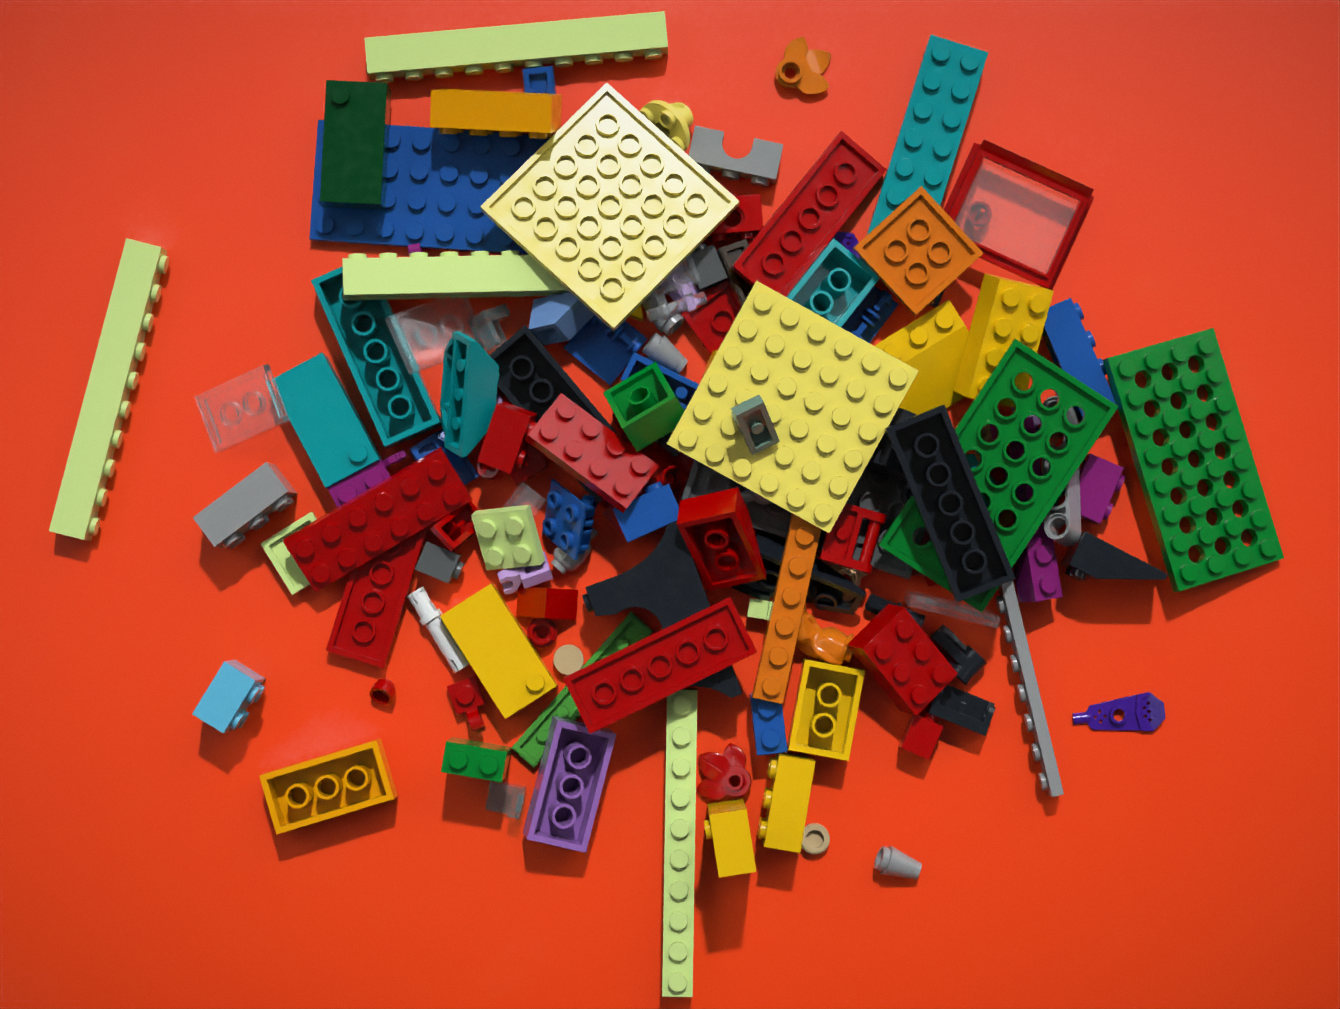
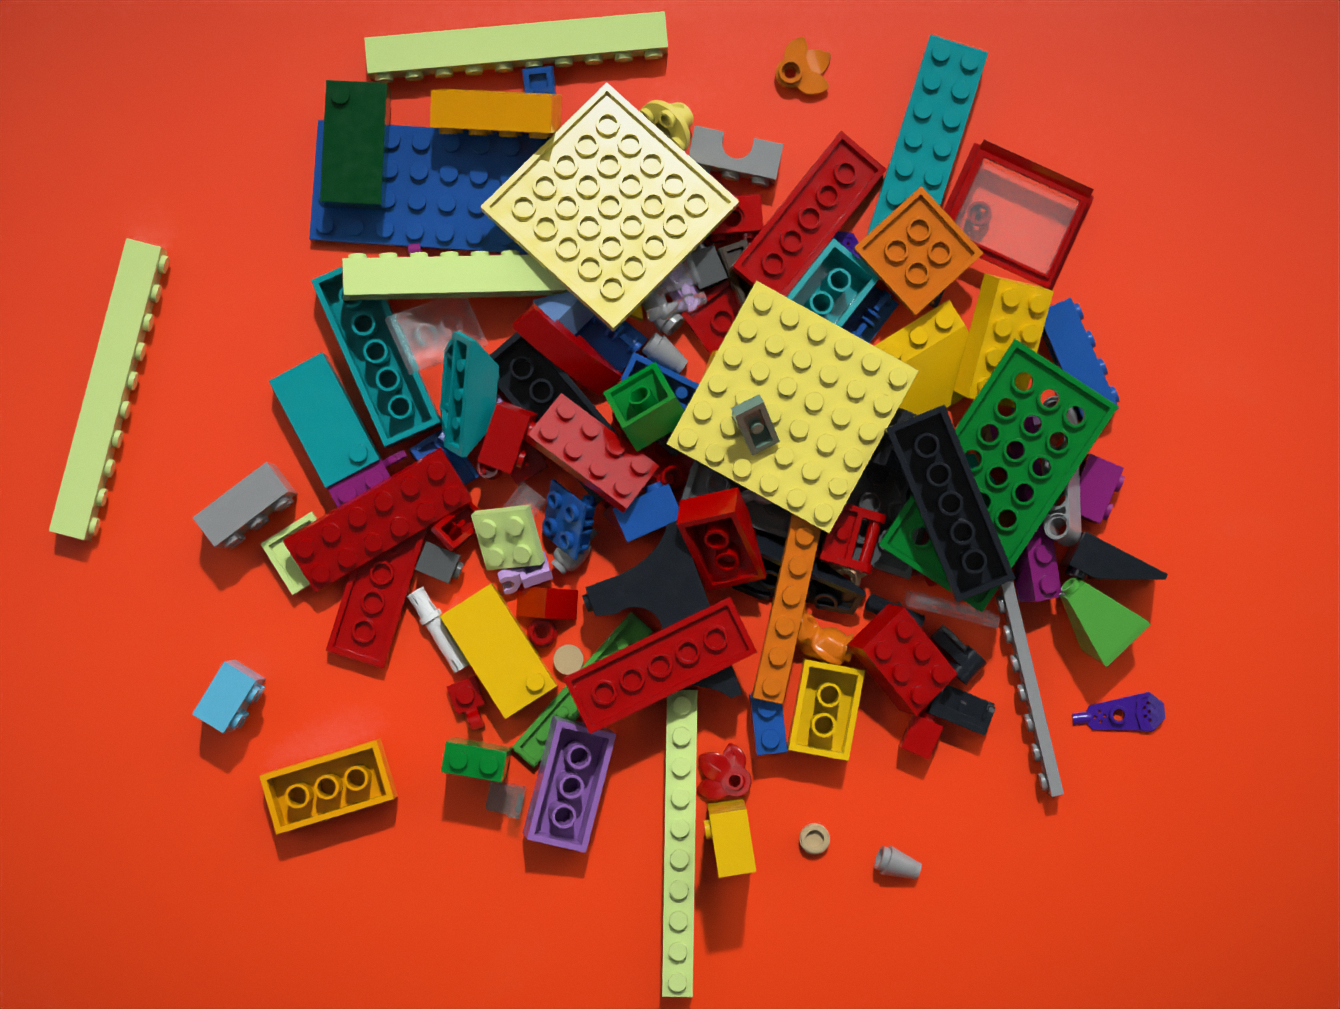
(241, 408): clear tile -> none
(383, 691): red hinge -> none
(487, 327): clear light blue panel -> none
(566, 350): none -> red slope
(759, 609): yellowish green piece -> none
(786, 801): yellow brick -> none
(1099, 622): none -> bright green slope
(1184, 477): green piece -> none

